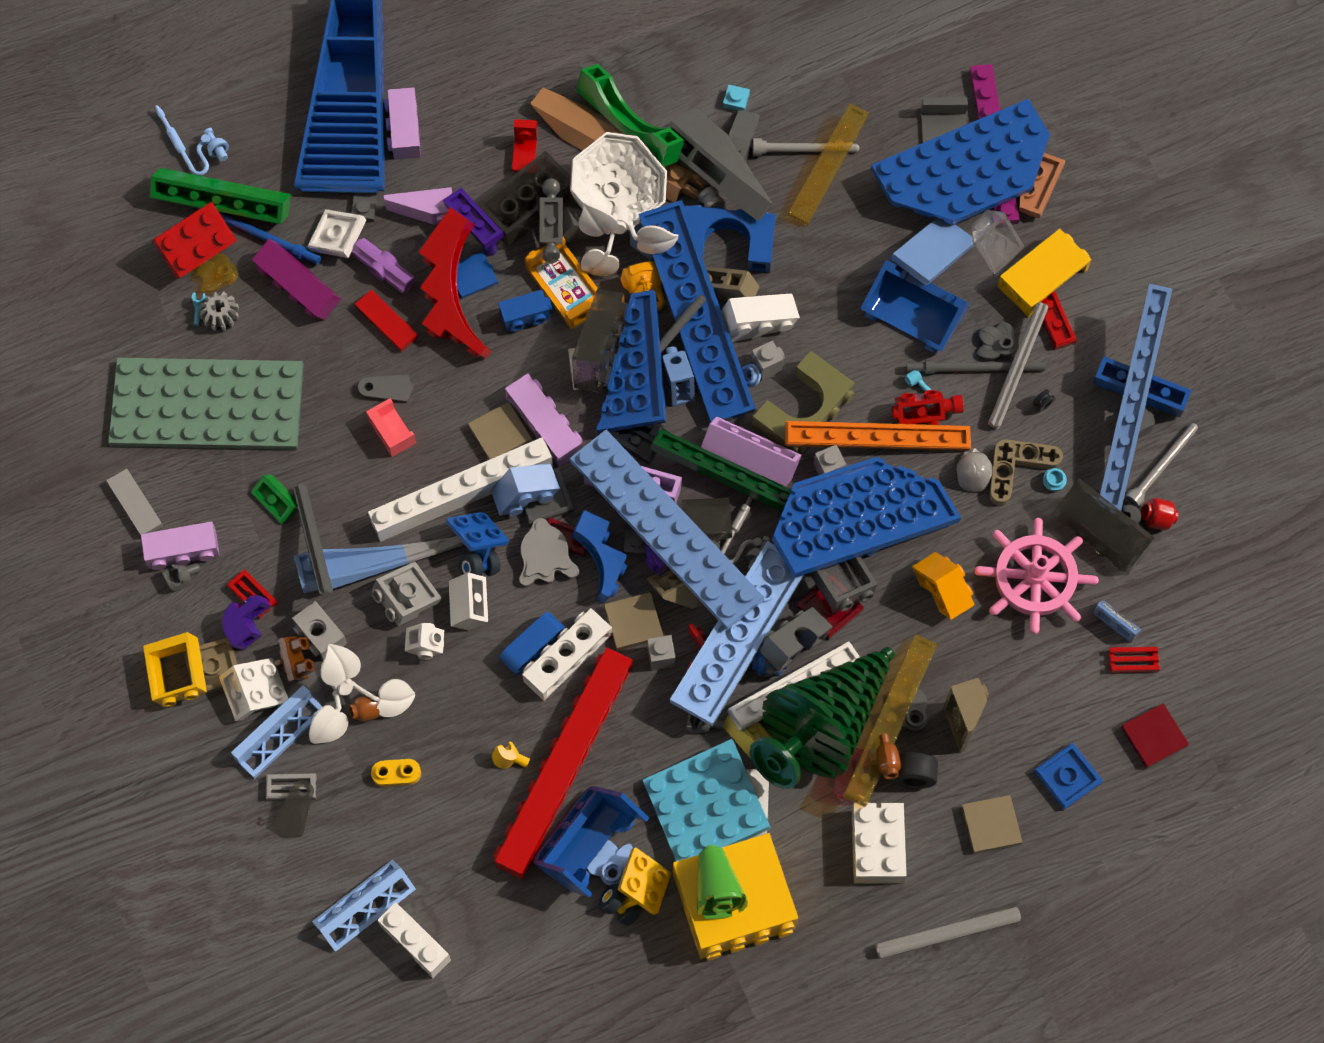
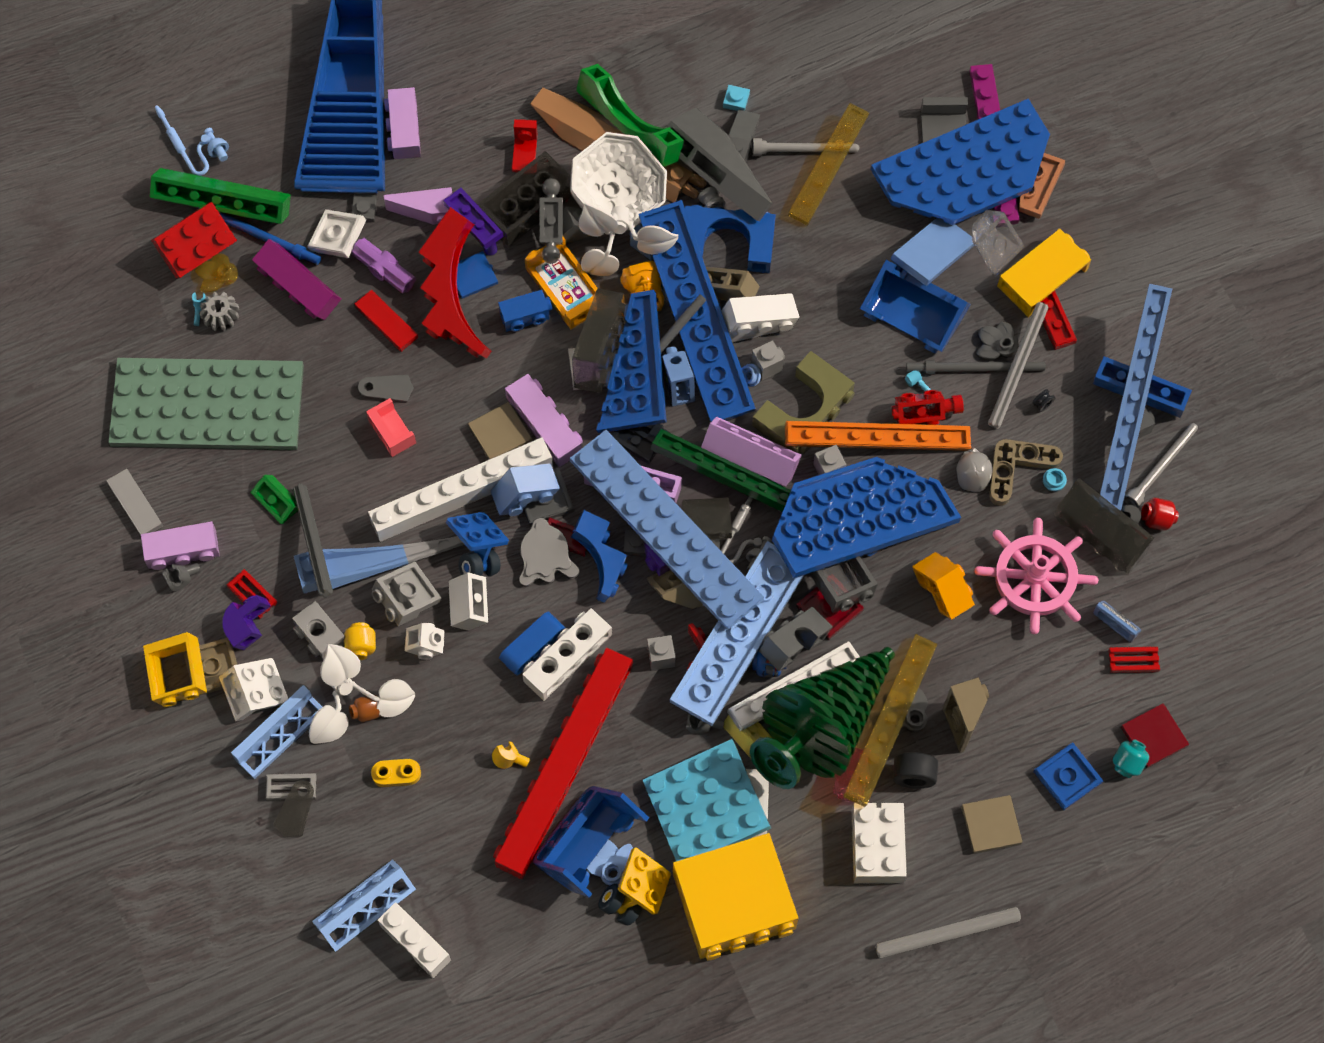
(292, 658): reddish brown hips -> none
(360, 640): none -> yellow head
(633, 621): dark tan tile -> none
(718, 885): bright green cone -> none
(888, 758): dark orange plant -> none
(1130, 758): none -> teal head

